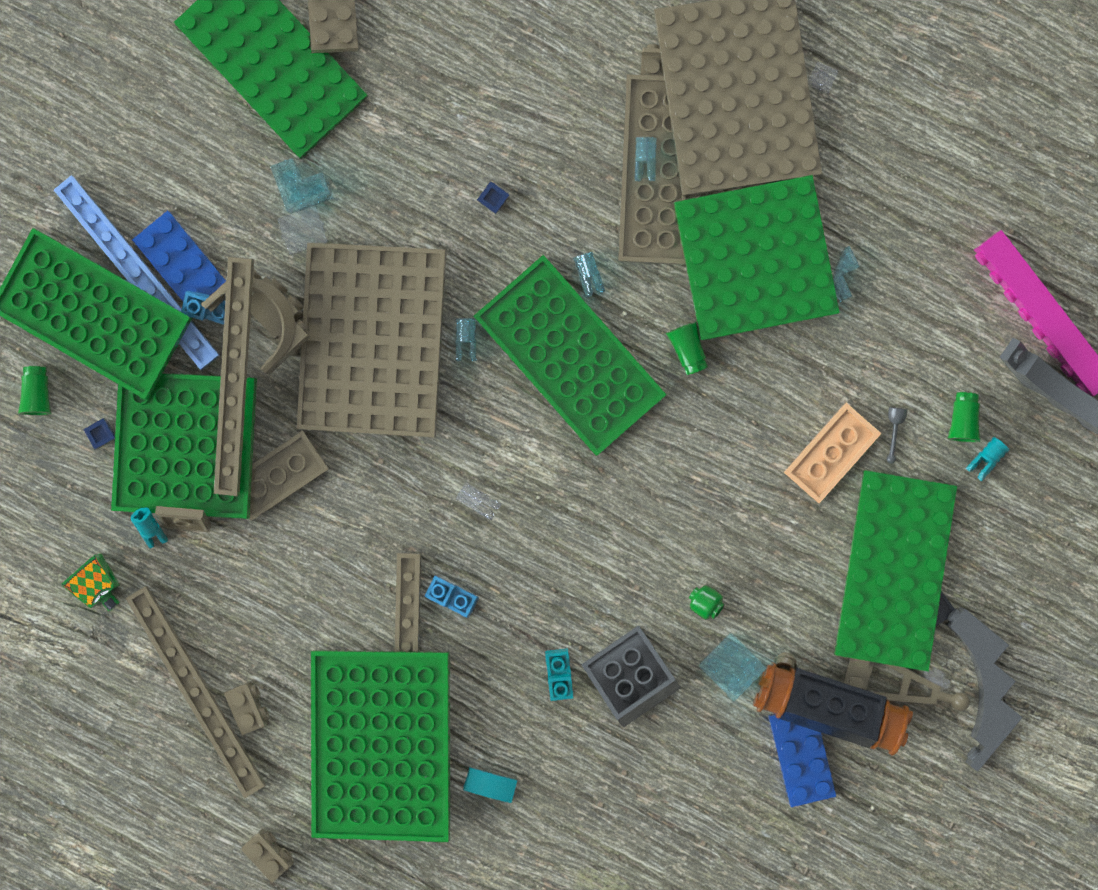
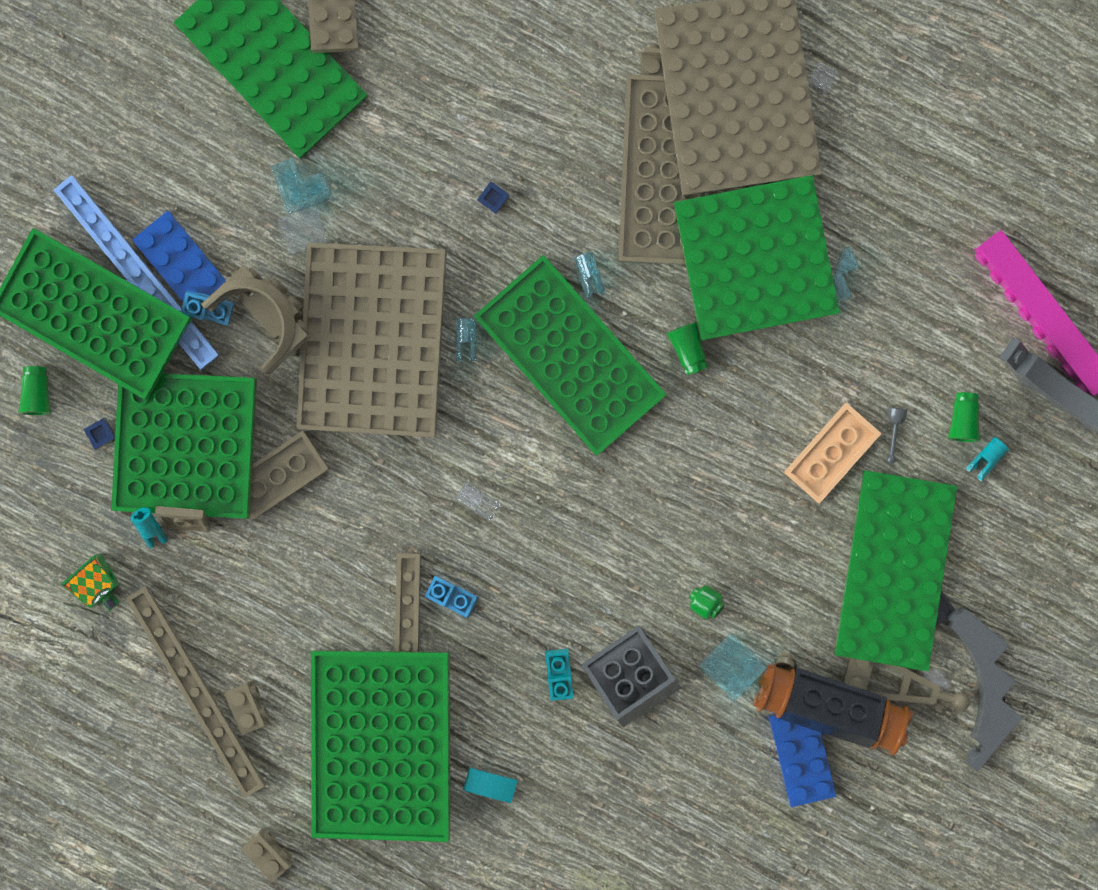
(233, 375): dark tan plate -> none
(645, 154): clear light blue hinge -> none

